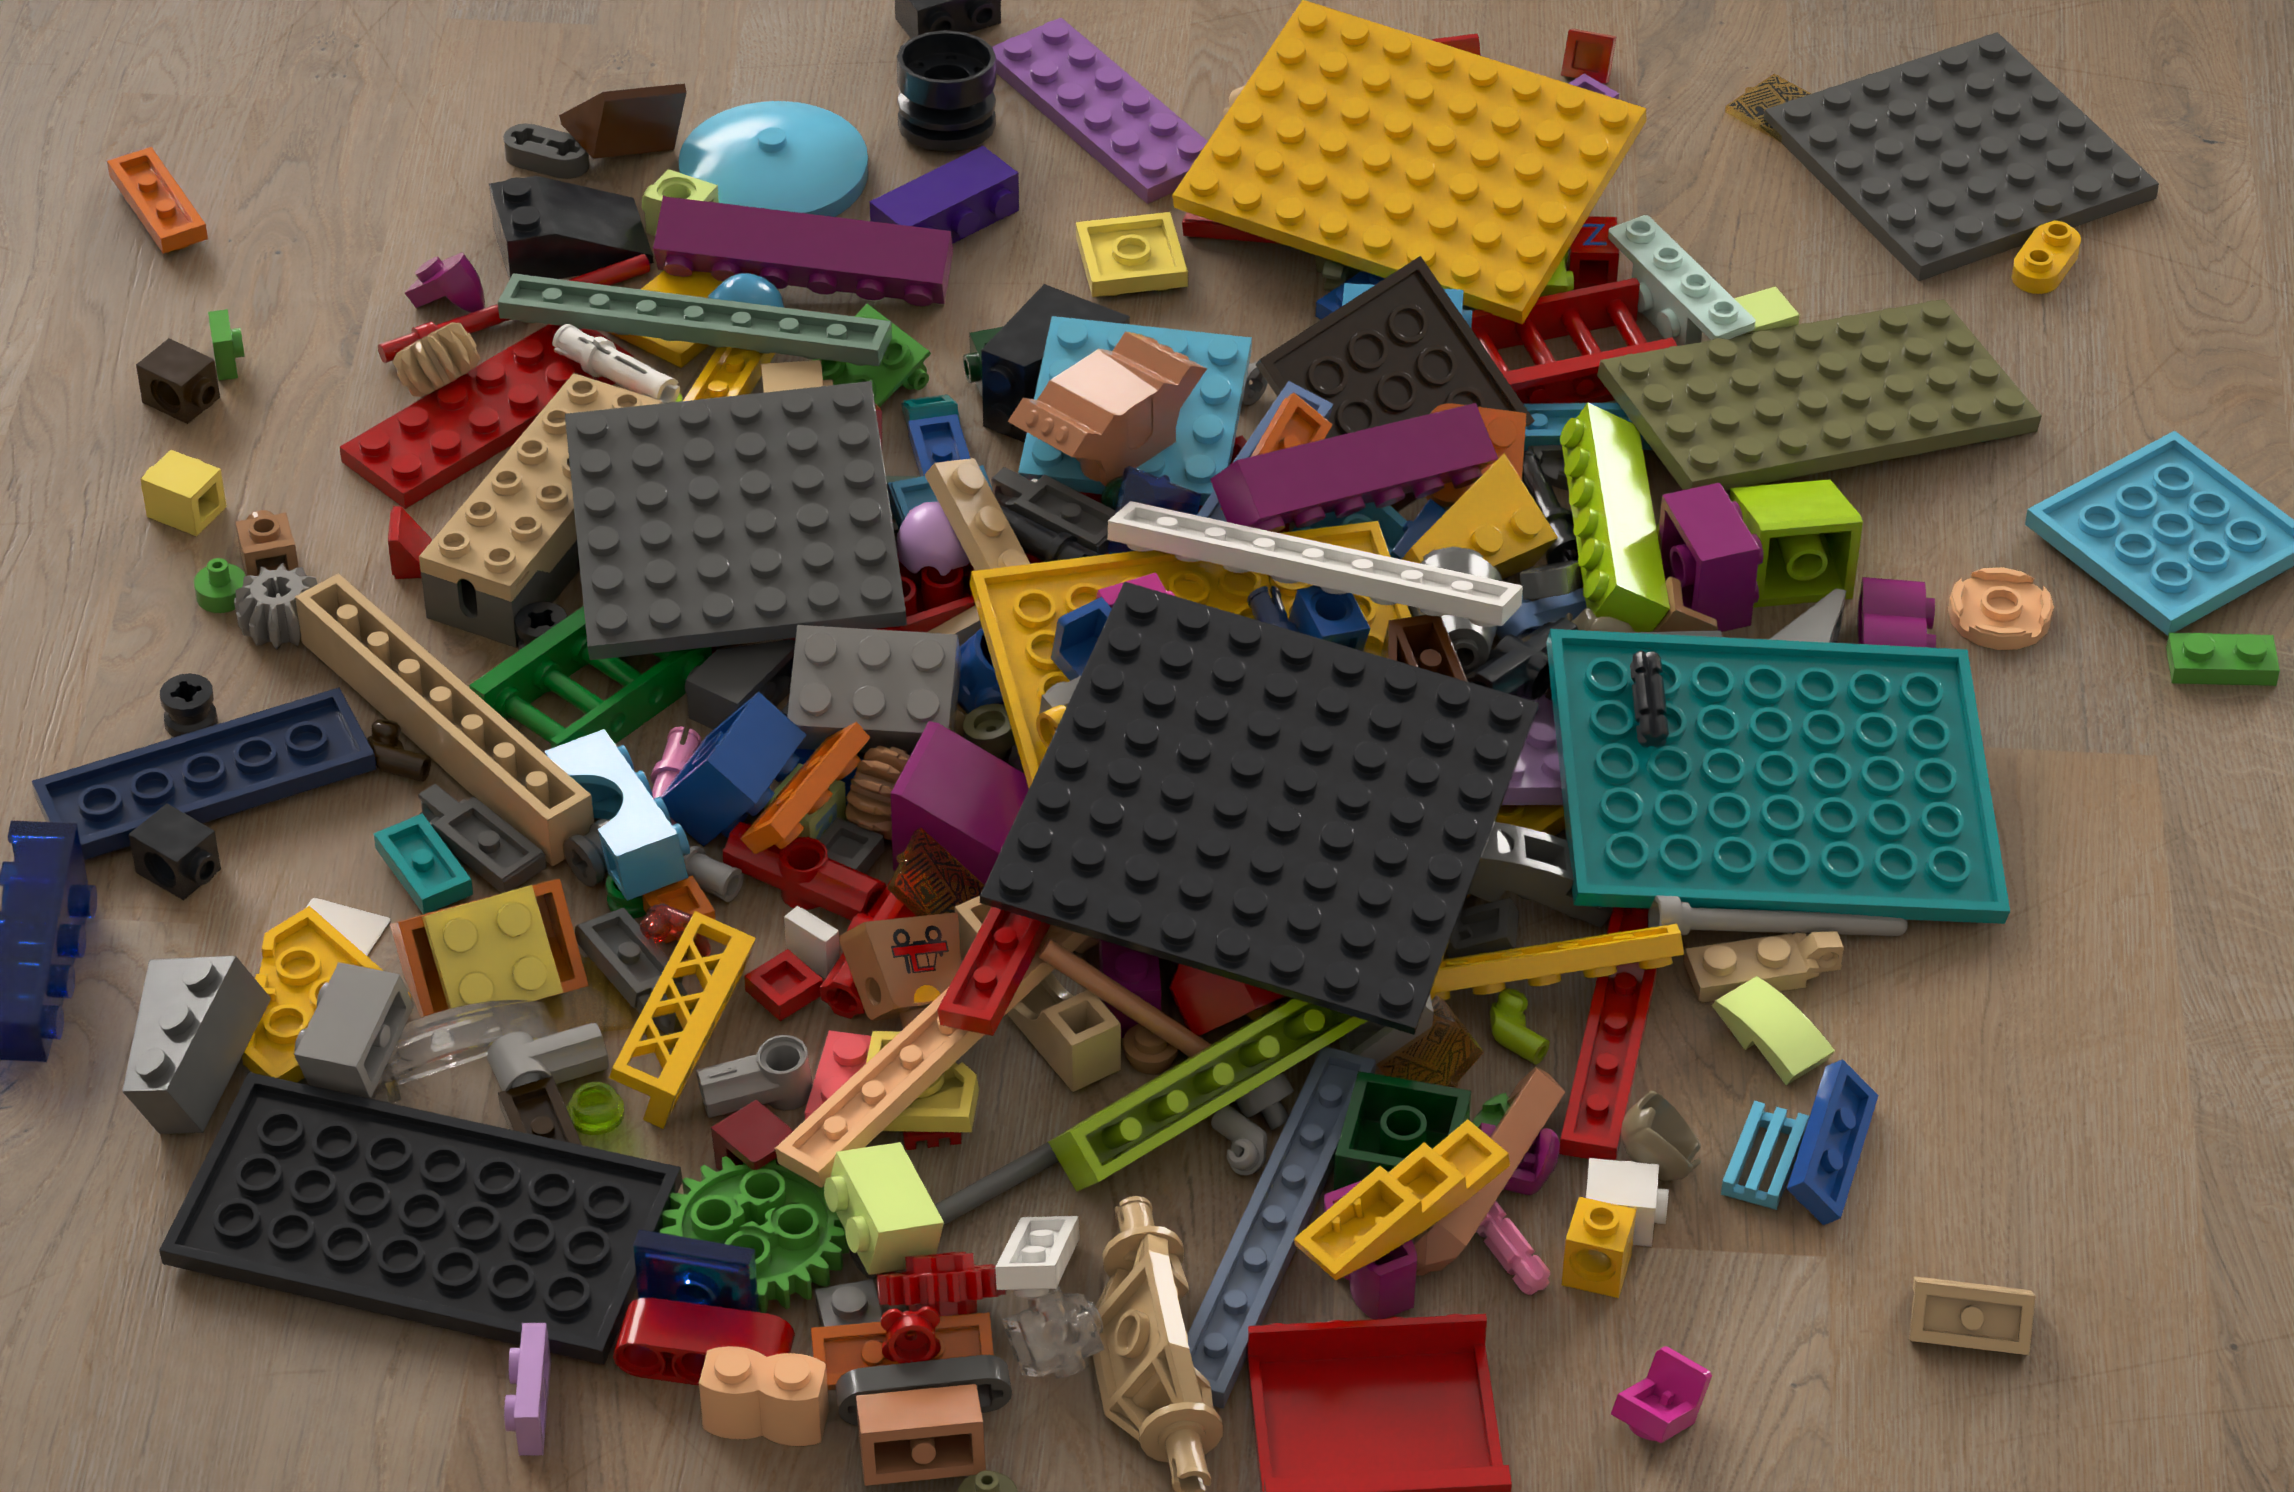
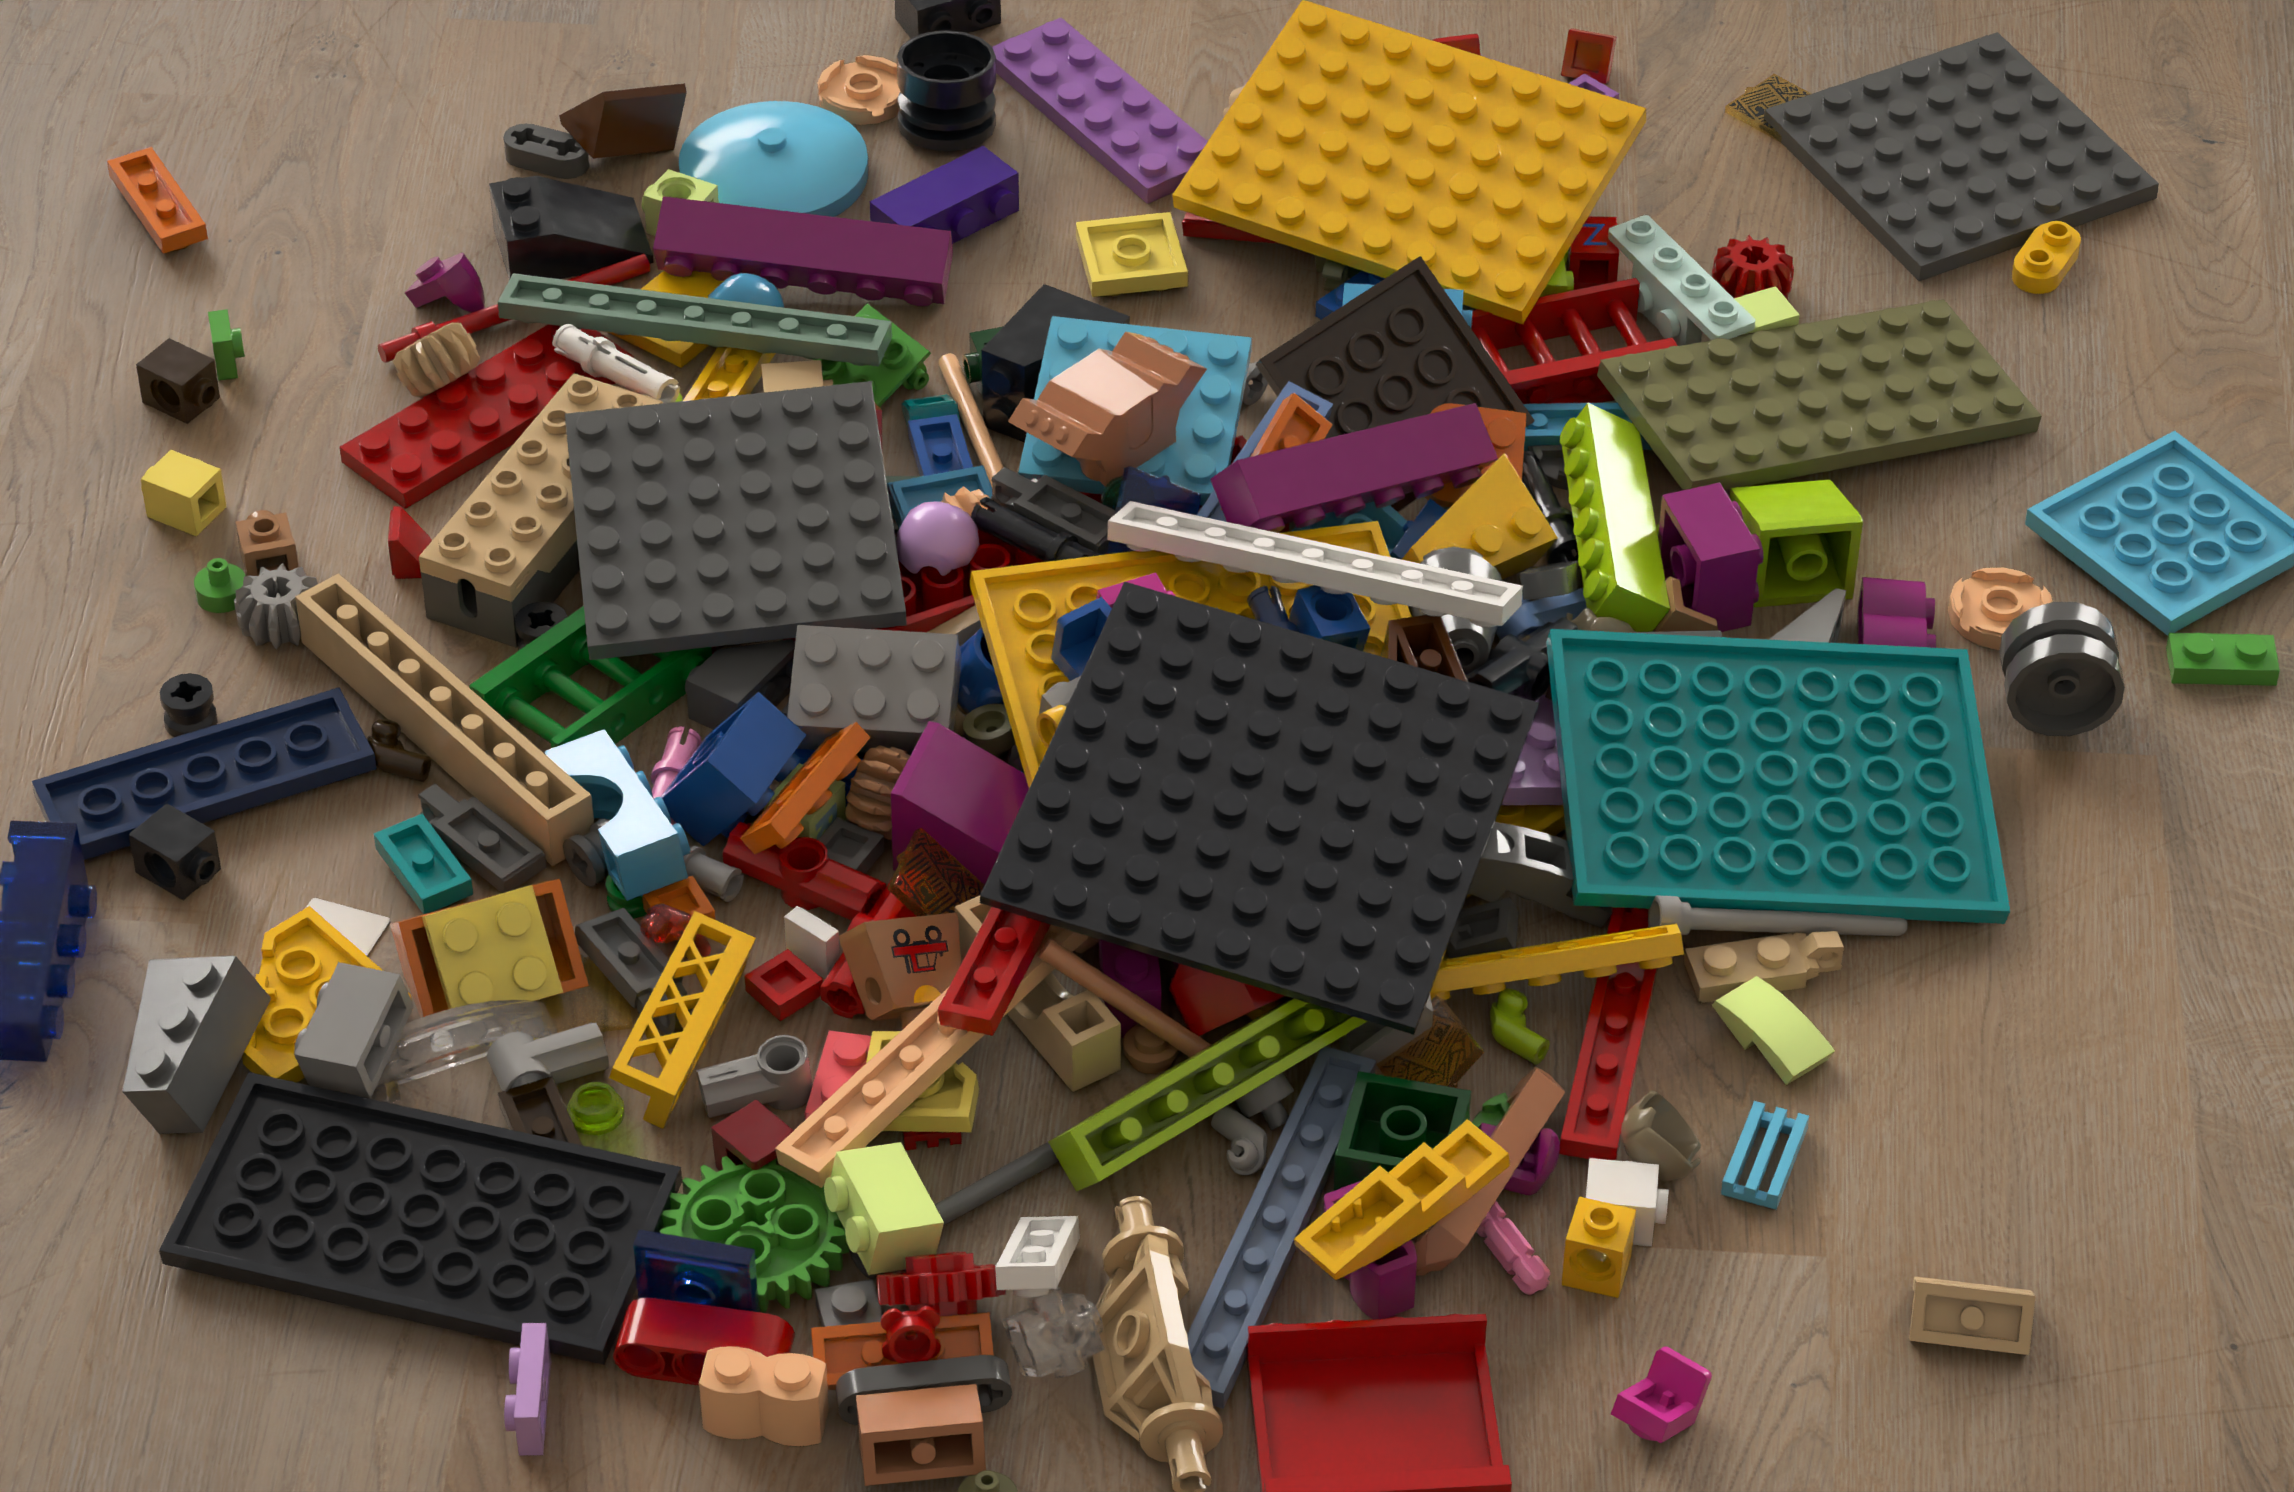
(860, 90): none -> light nougat tile
(970, 415): none -> light nougat bar
(975, 515): tan plate -> none
(1649, 699): black axle -> none
(1753, 267): none -> red gear
(1832, 1142): blue plate -> none
(2061, 669): none -> dark grey wheel

